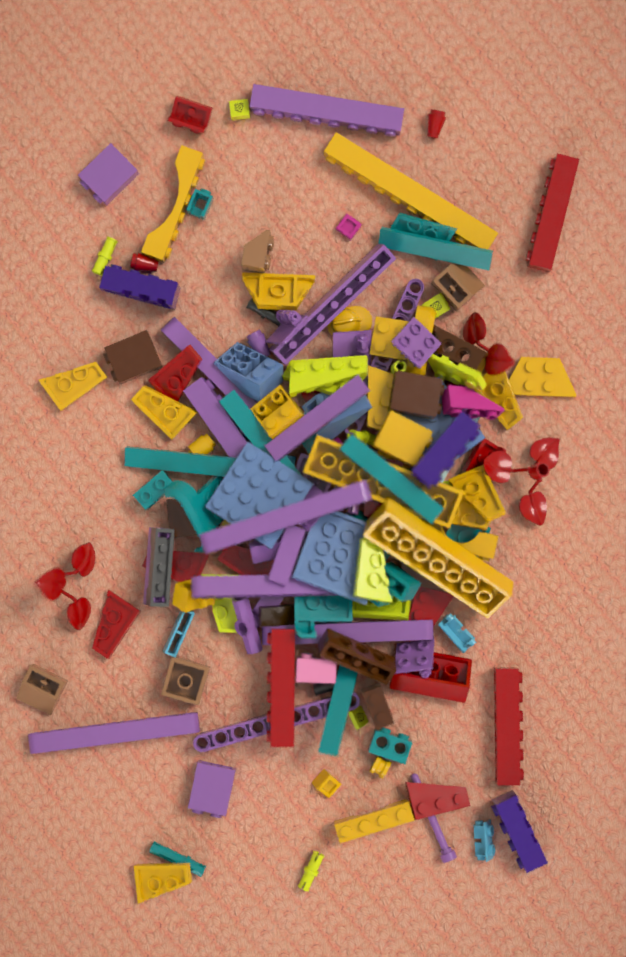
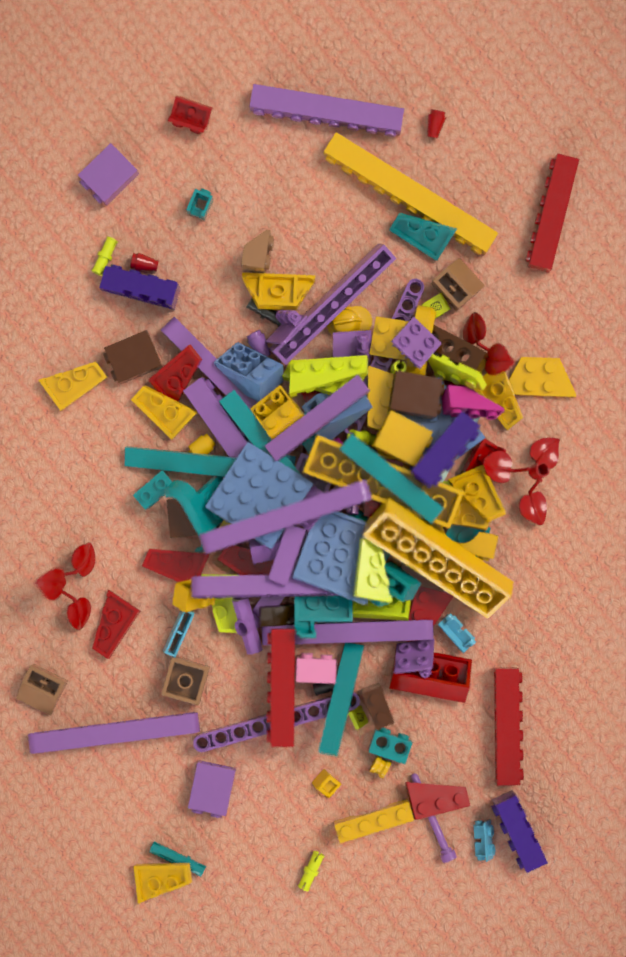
(158, 567): dark grey piece -> none
(159, 241): yellow arch -> none
(239, 109): neon yellow slope -> none
(348, 226): dark pink tile -> none
(356, 656): reddish brown brick -> none
(436, 248): teal tile -> none

